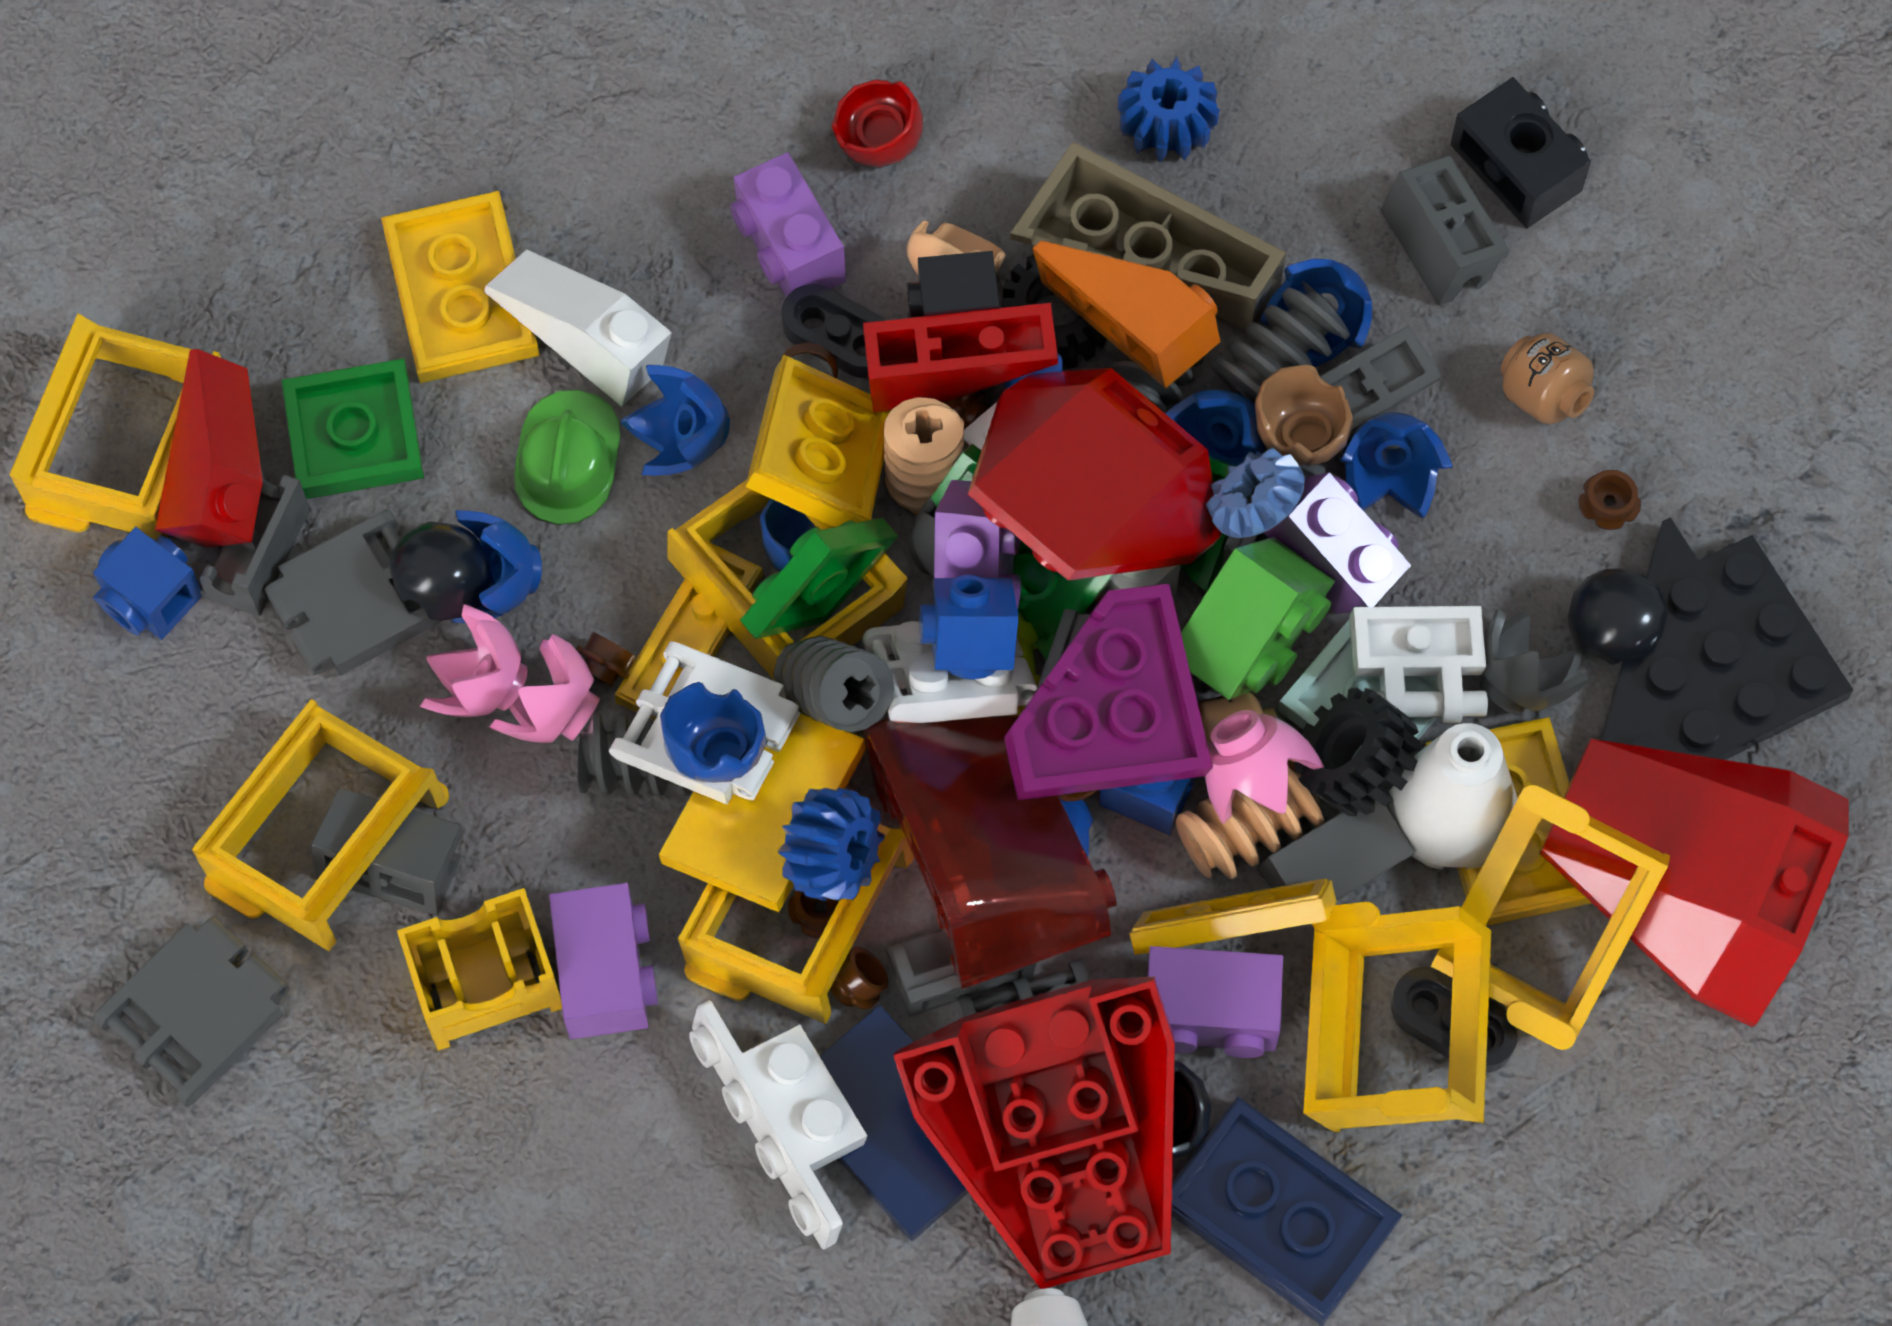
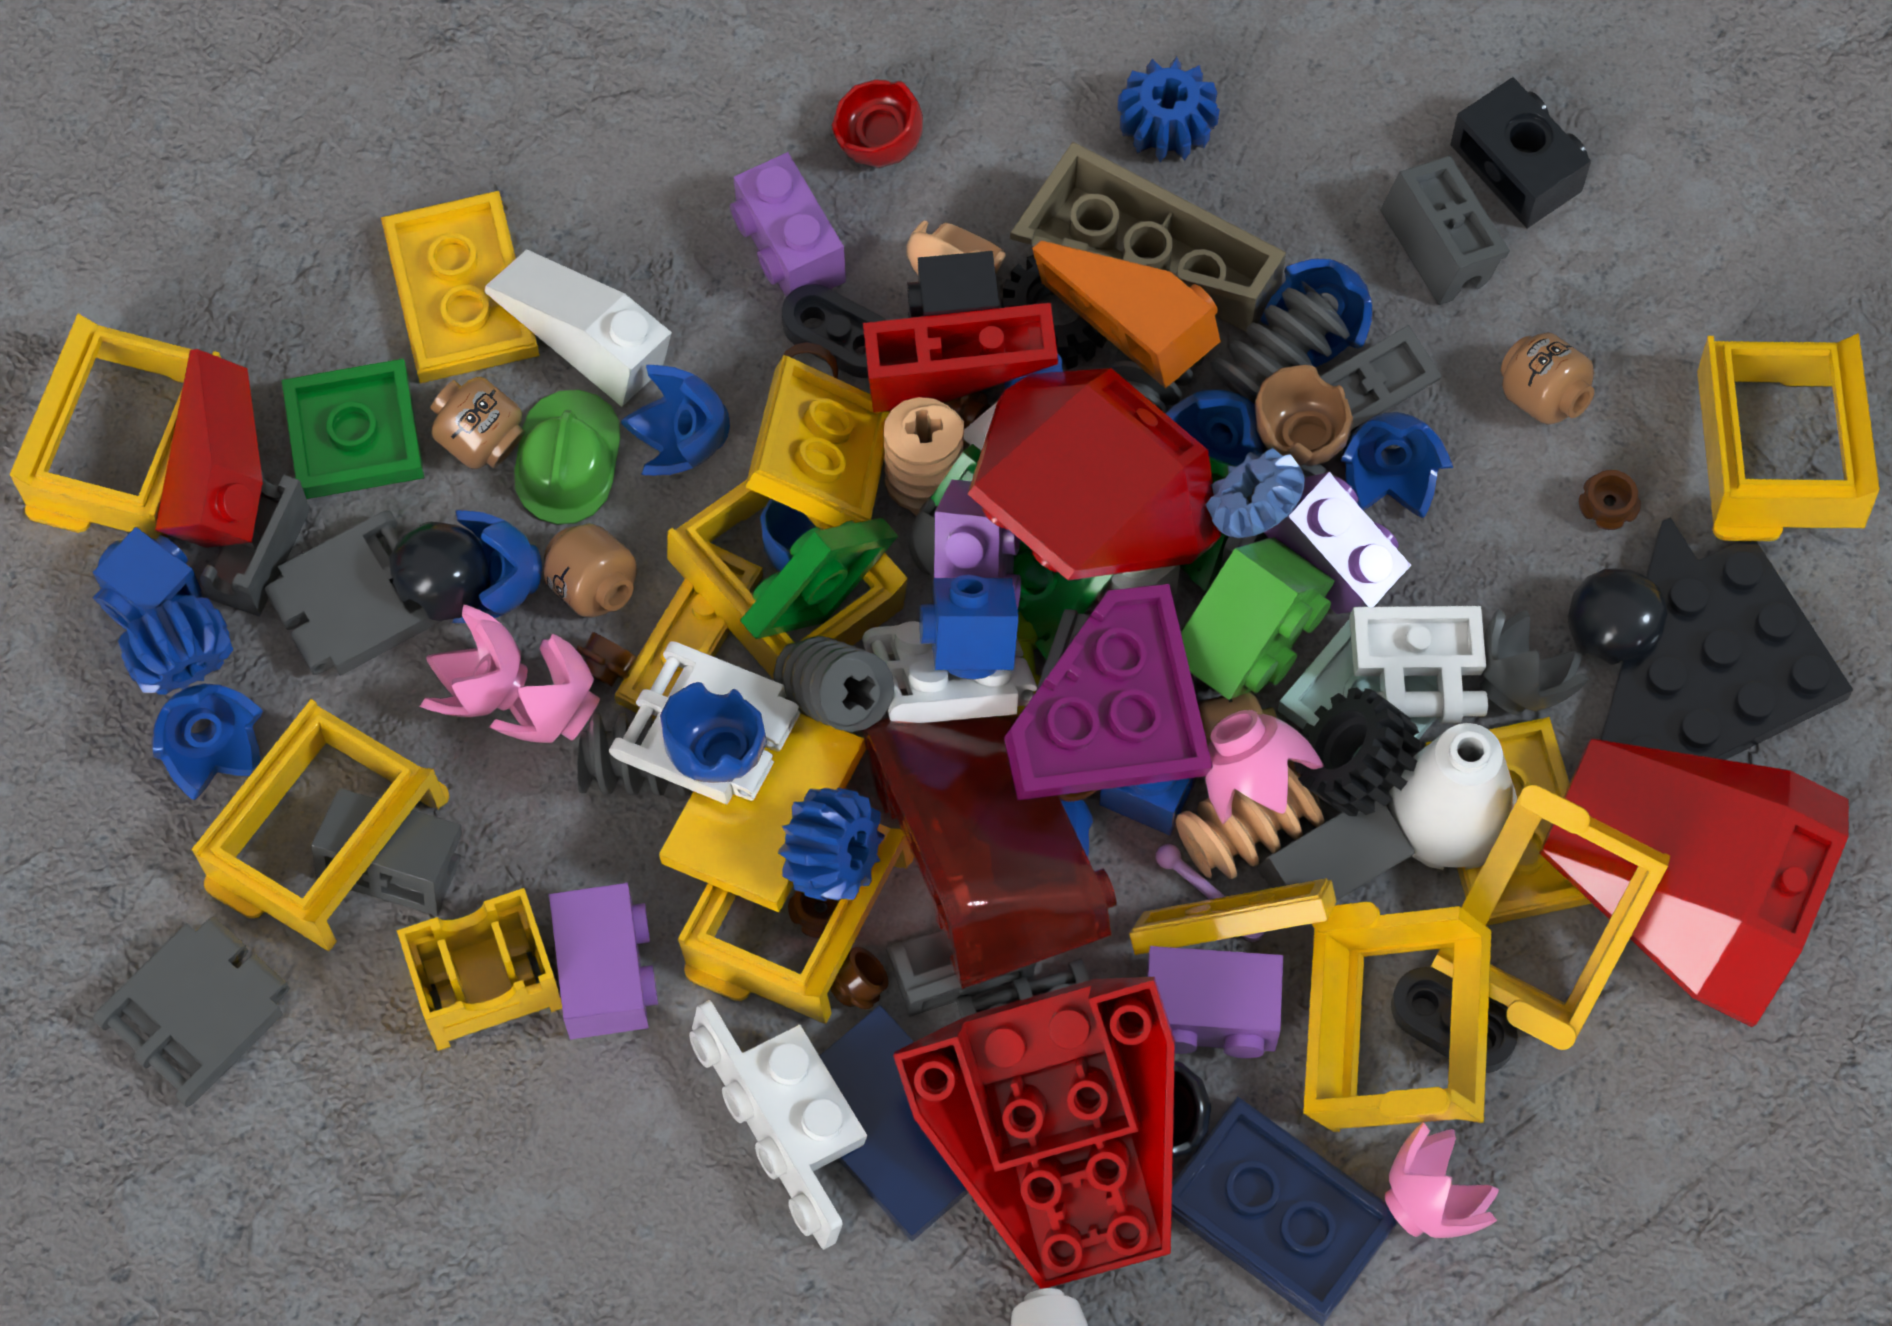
(175, 645): none -> blue gear
(222, 747): none -> blue piece
(476, 423): none -> medium nougat head
(589, 570): none -> medium nougat head
(1169, 857): none -> lavender hinge
(1423, 1194): none -> bright pink piece
(1762, 507): none -> yellow piece

